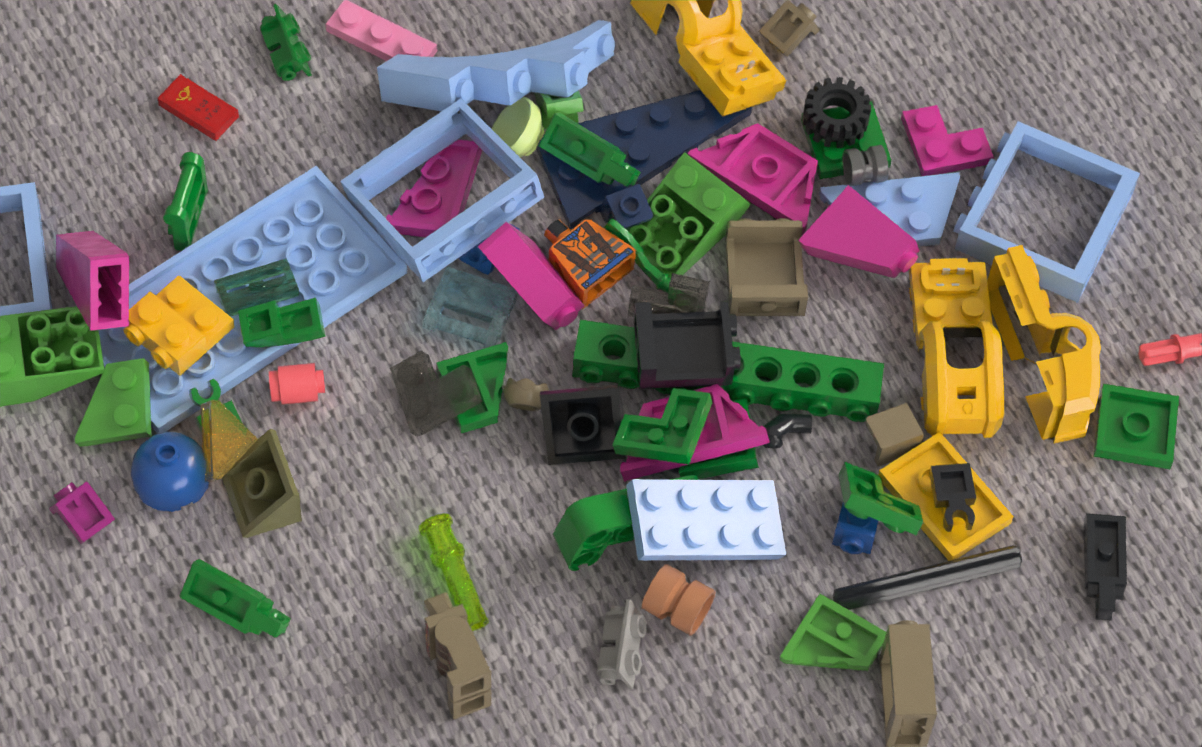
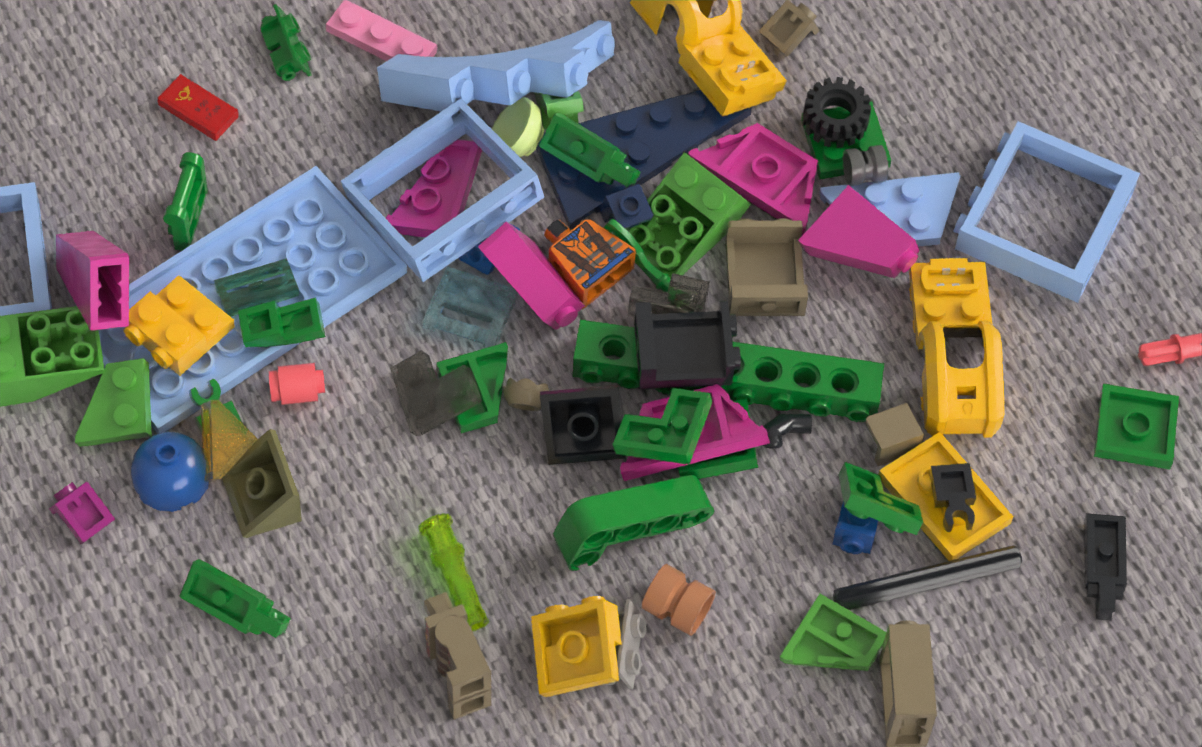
(576, 646): none -> yellow plate
(705, 520): plate -> none
(943, 152): dark pink plate -> none
(1070, 378): yellow piece -> none

